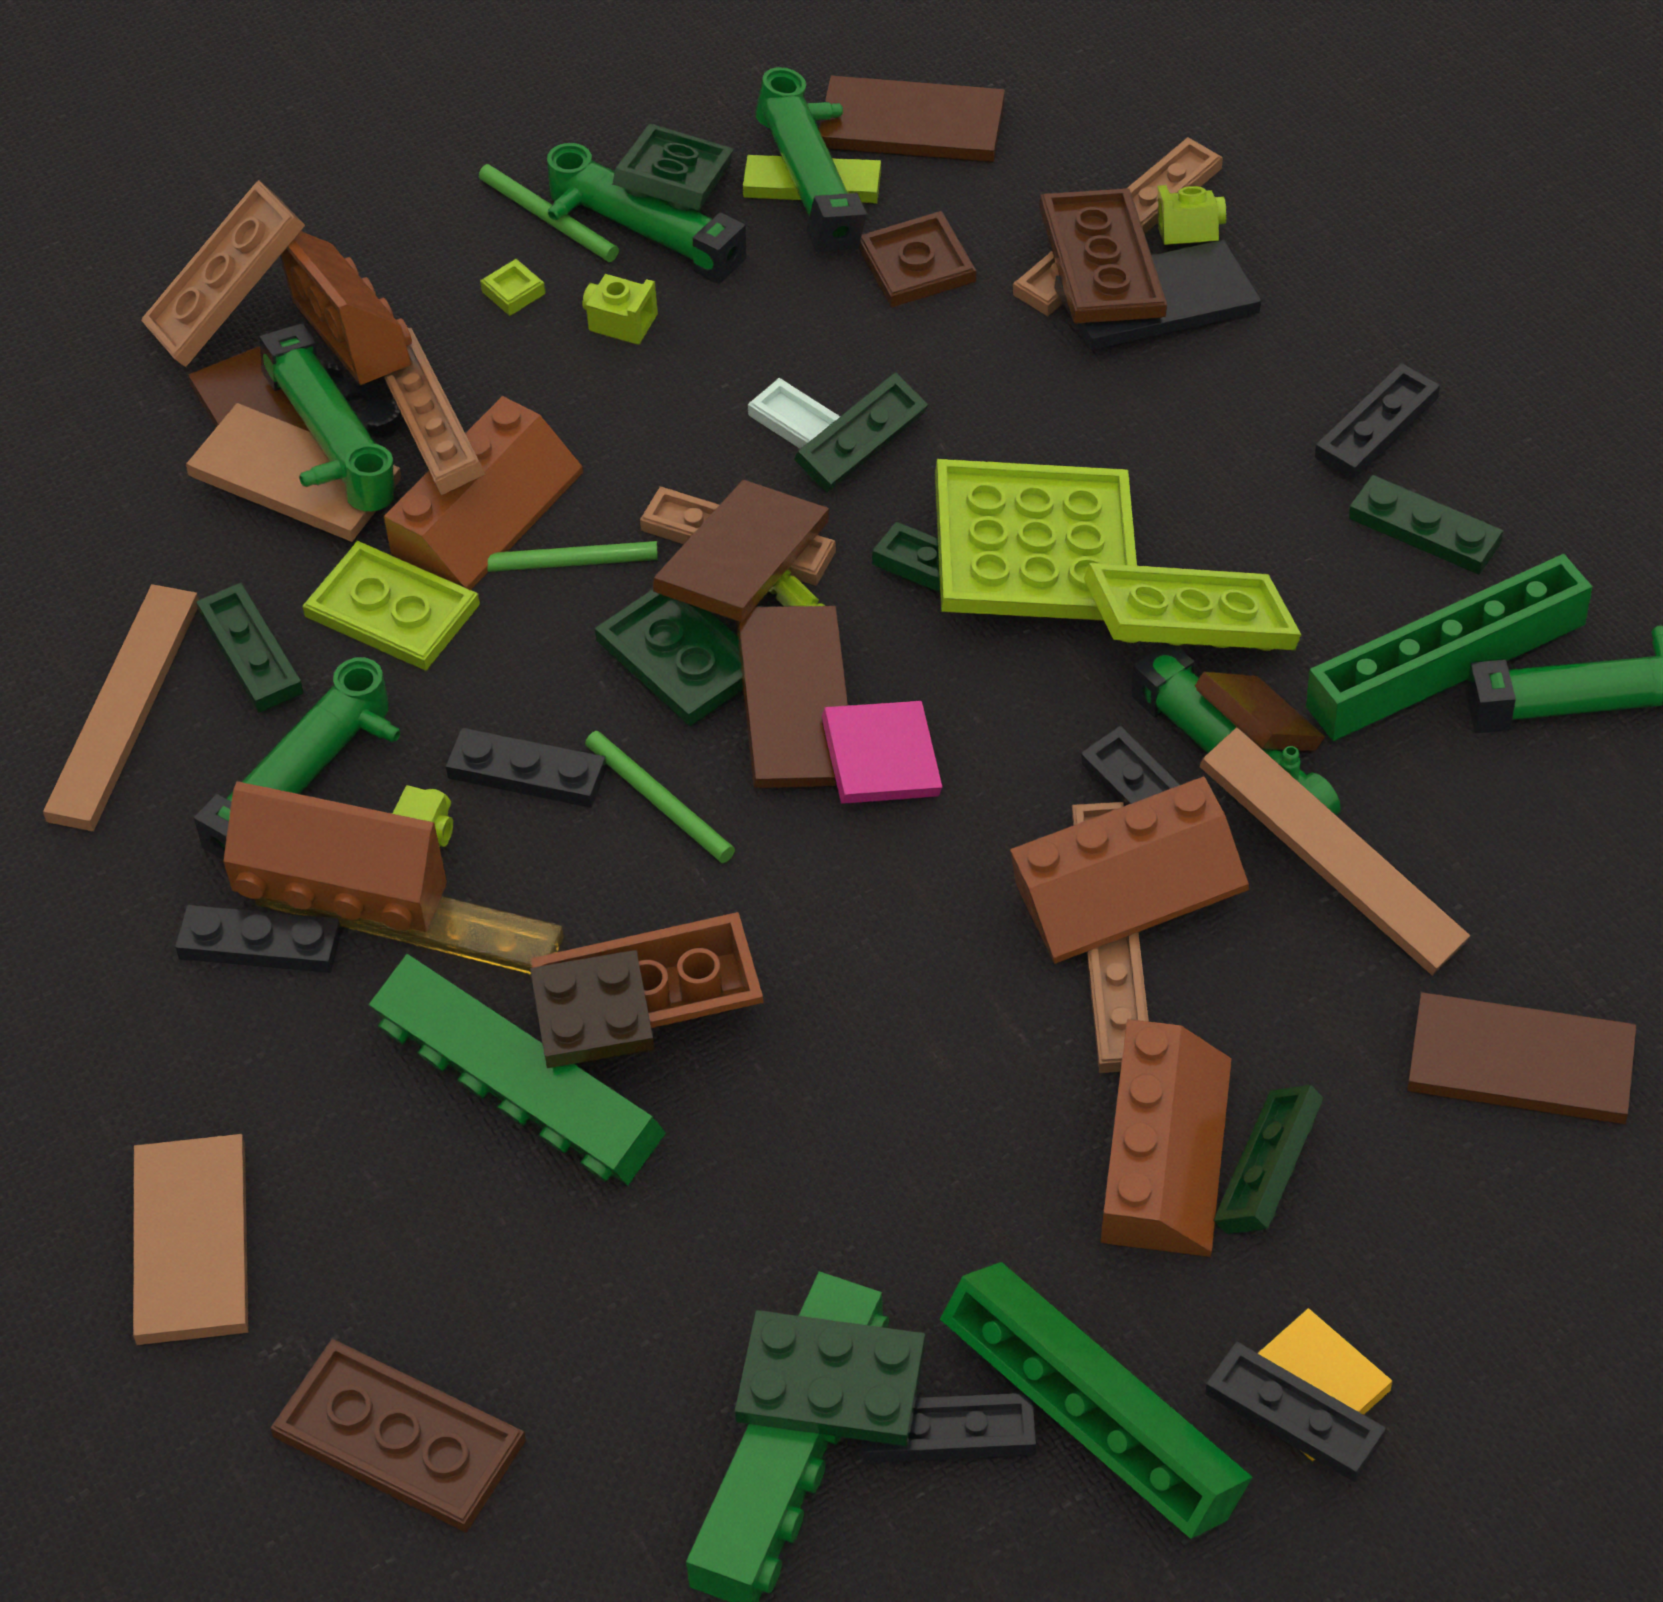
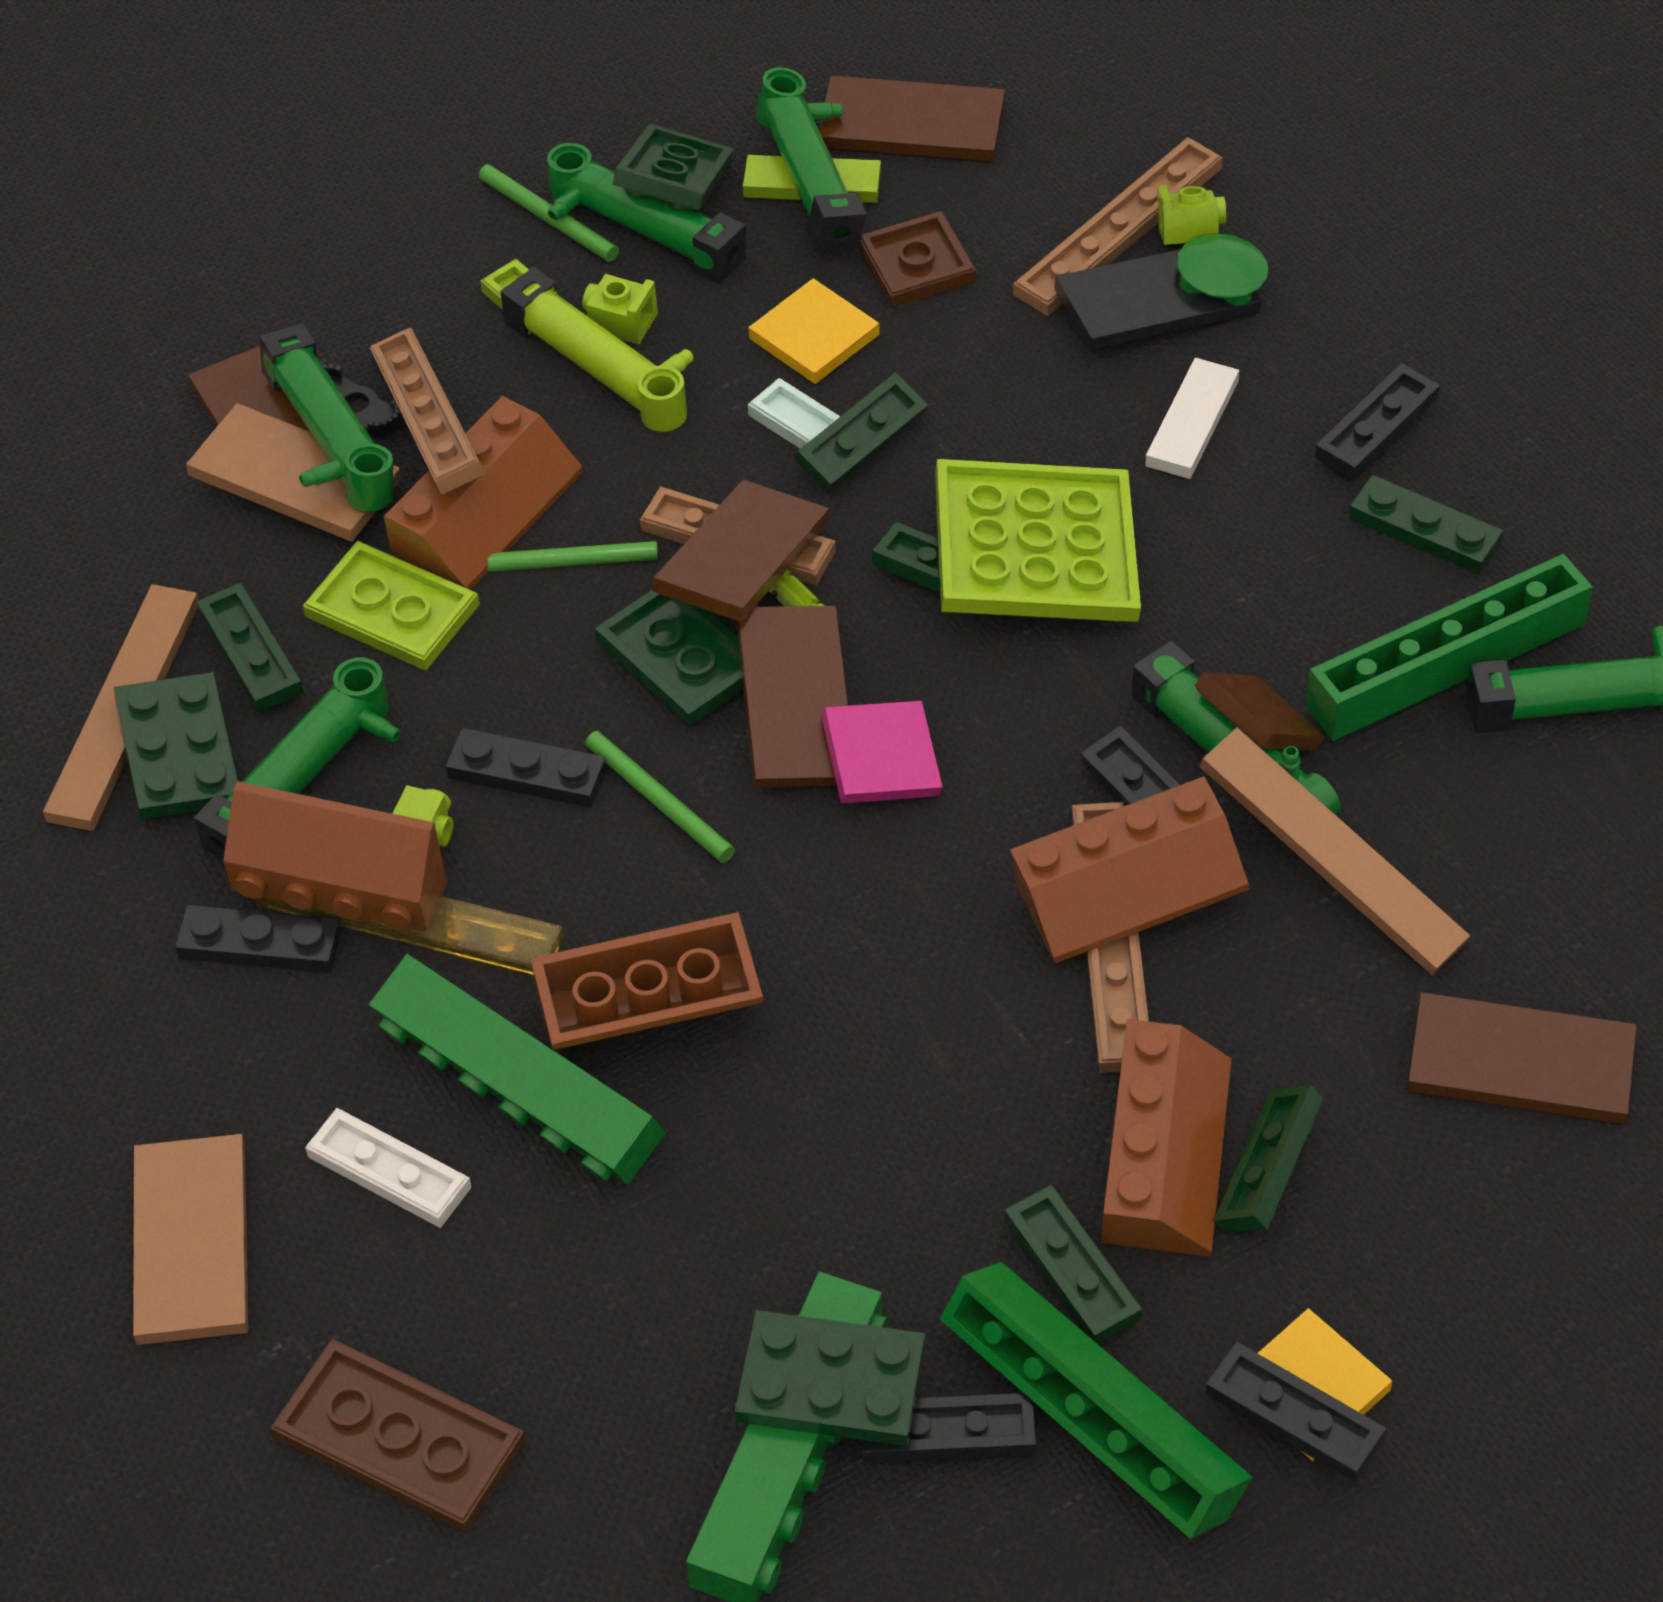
(175, 744): none -> dark green plate
(222, 273): medium nougat tile -> none
(345, 309): dark orange slope -> none
(388, 1167): none -> white tile
(592, 1009): dark brown plate -> none
(658, 392): none -> lime piece
(814, 331): none -> yellow tile
(1073, 1265): none -> dark green plate
(1102, 256): reddish brown tile -> none
(1191, 607): lime plate -> none
(1192, 418): none -> white tile
(1222, 268): none -> green dish

